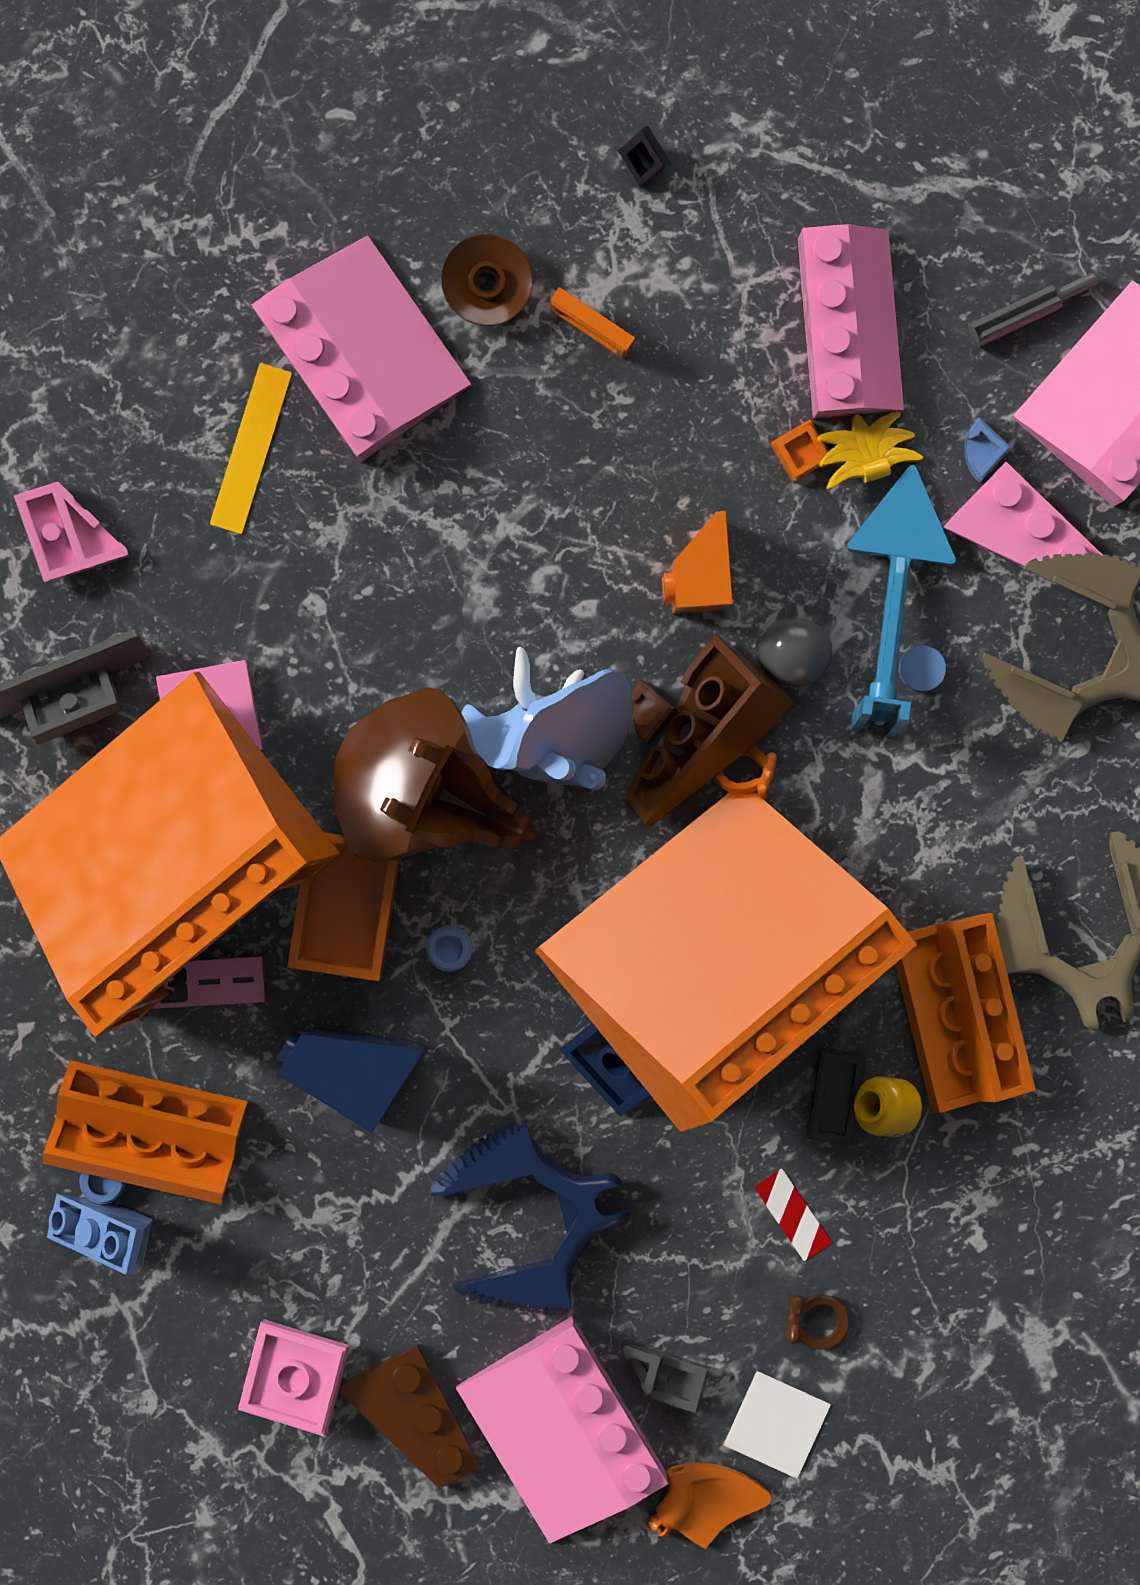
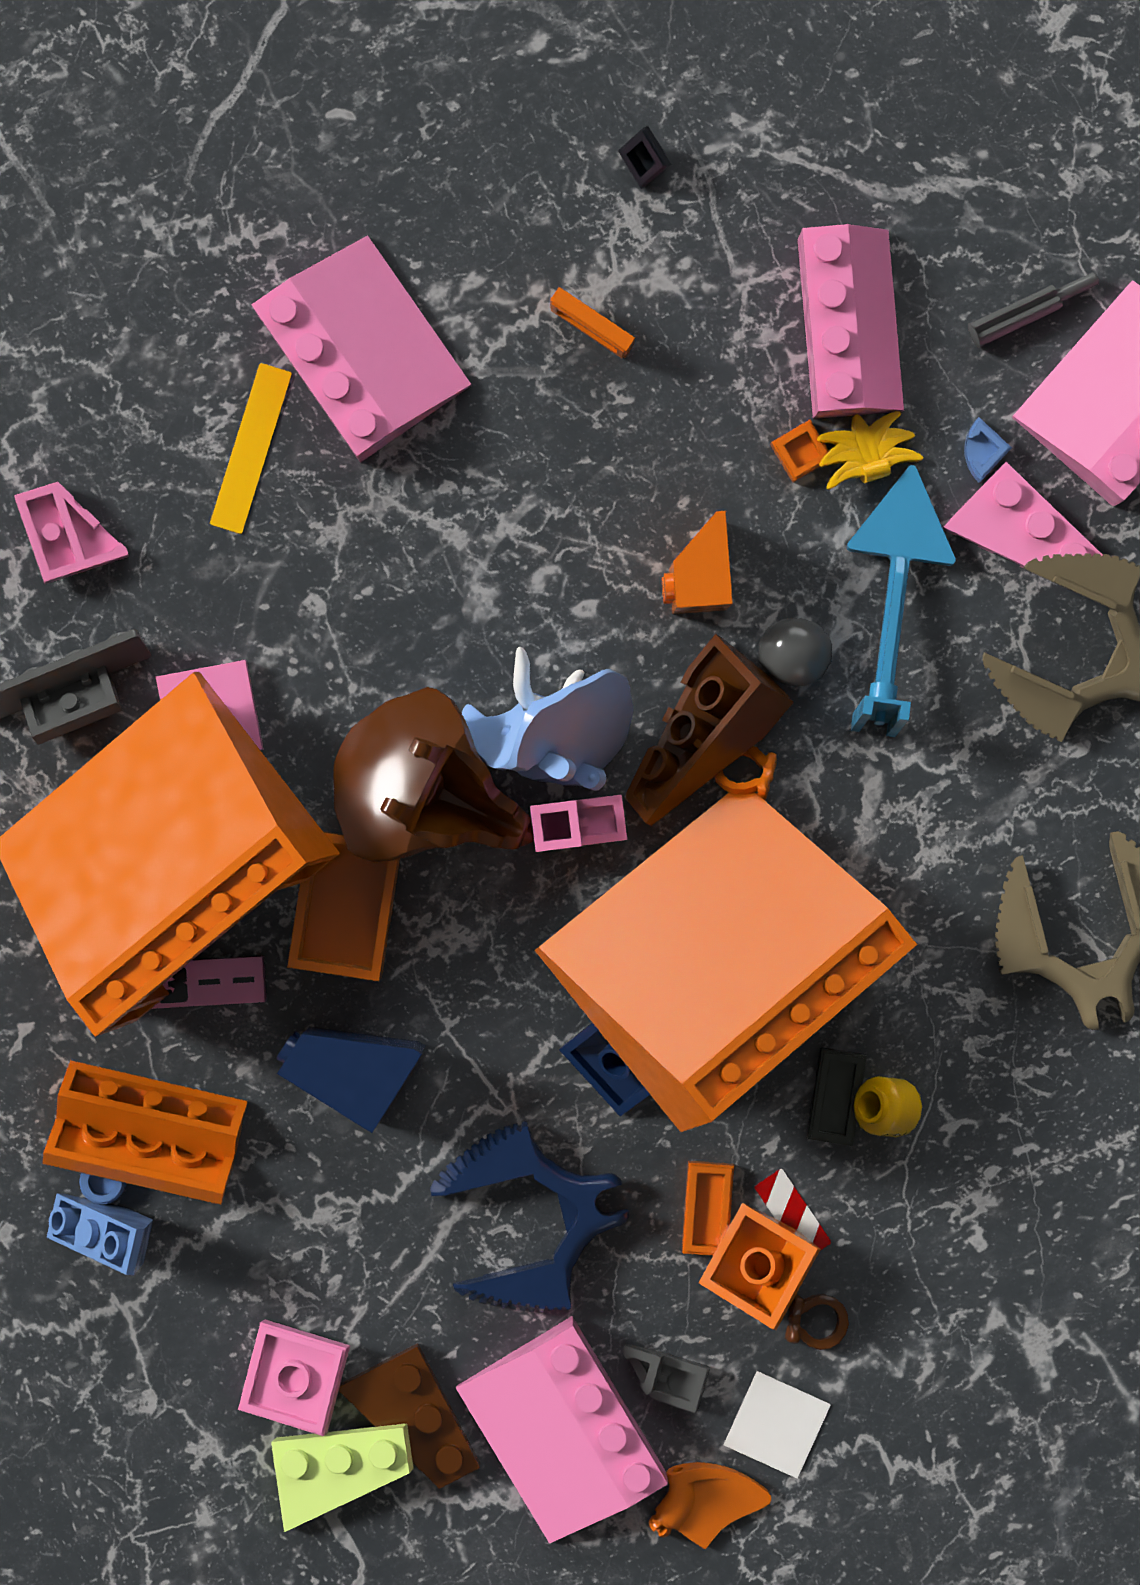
(335, 1468): none -> yellowish green wing
(449, 948): medium blue tile -> none
(492, 257): reddish brown dish -> none
(578, 823): none -> bright pink brick
(650, 711): reddish brown tile -> none
(707, 1206): none -> orange tile
(760, 1265): none -> orange slope
(922, 668): medium blue tile -> none
(963, 1014): orange slope -> none

